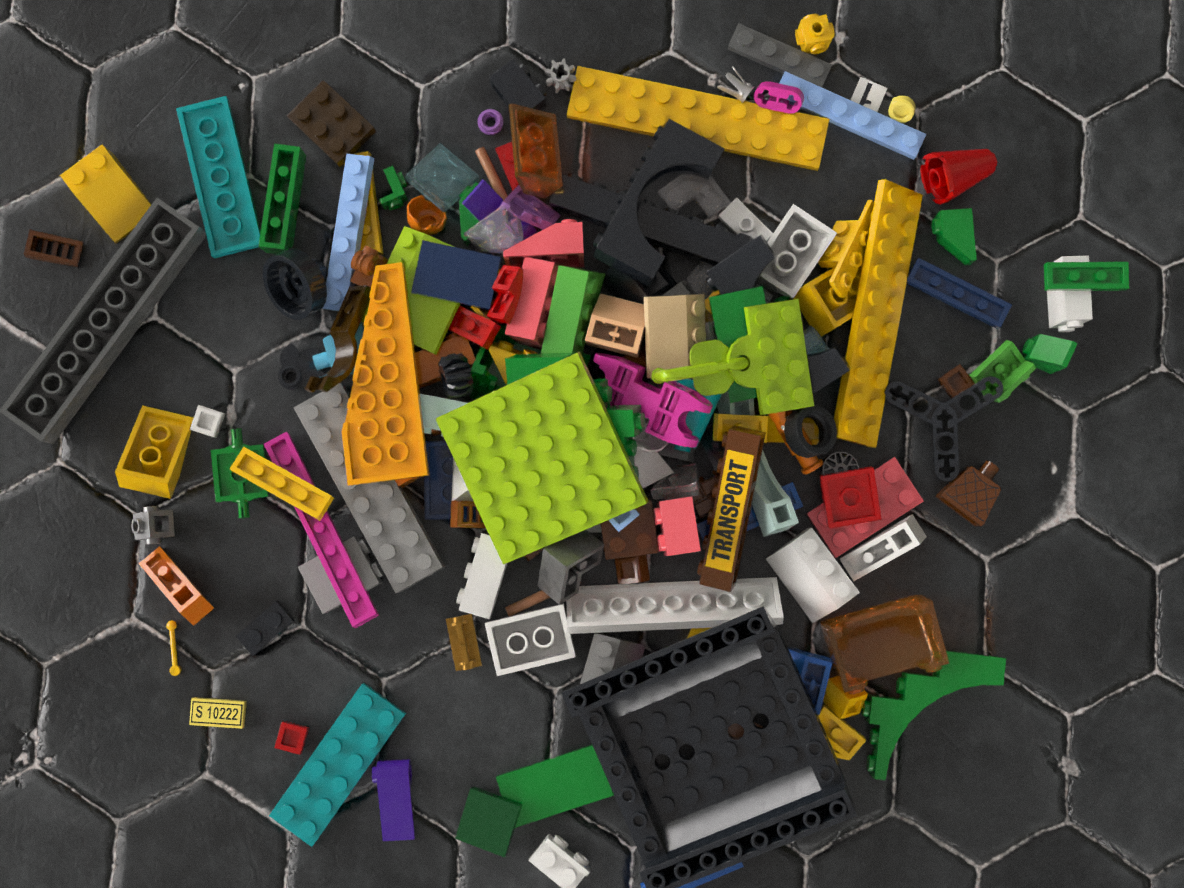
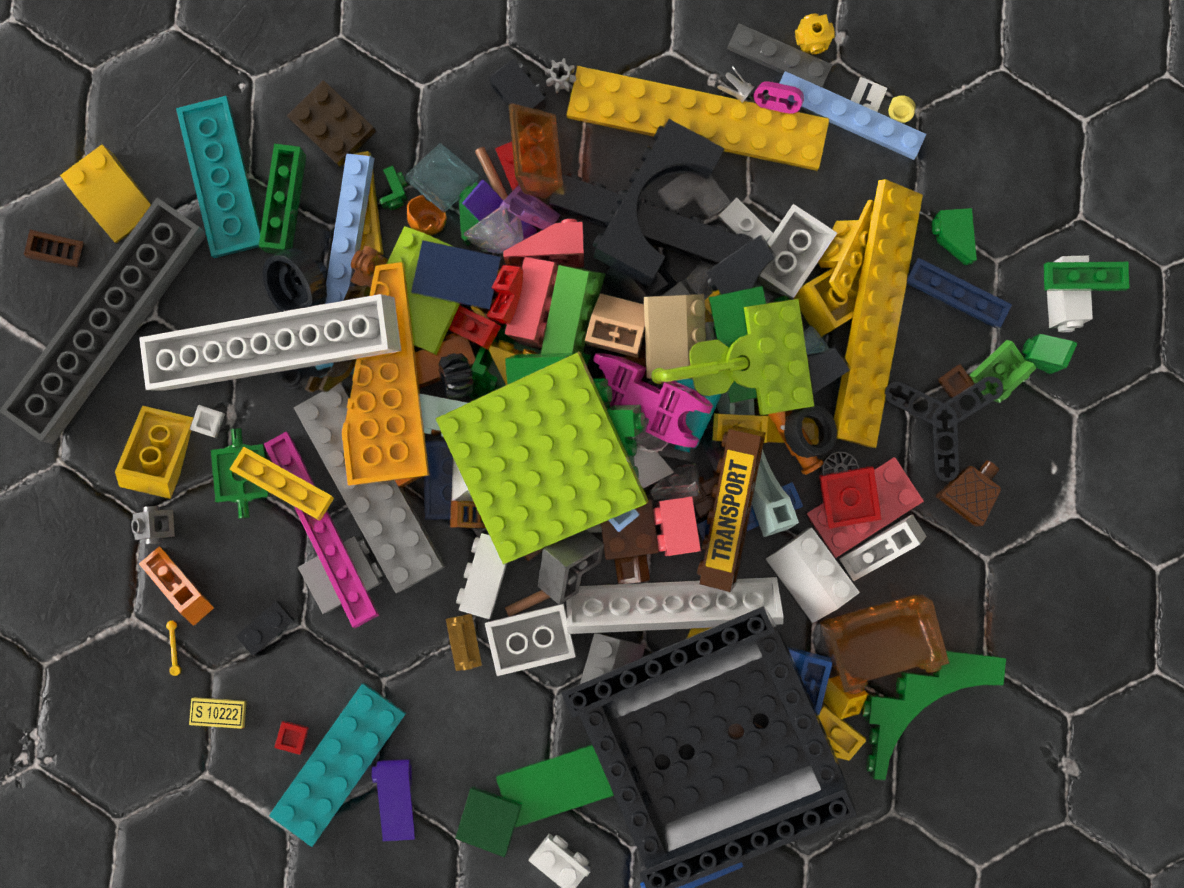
(271, 343): none -> white brick
(487, 115): medium lavender plate -> none
(953, 172): red cone -> none

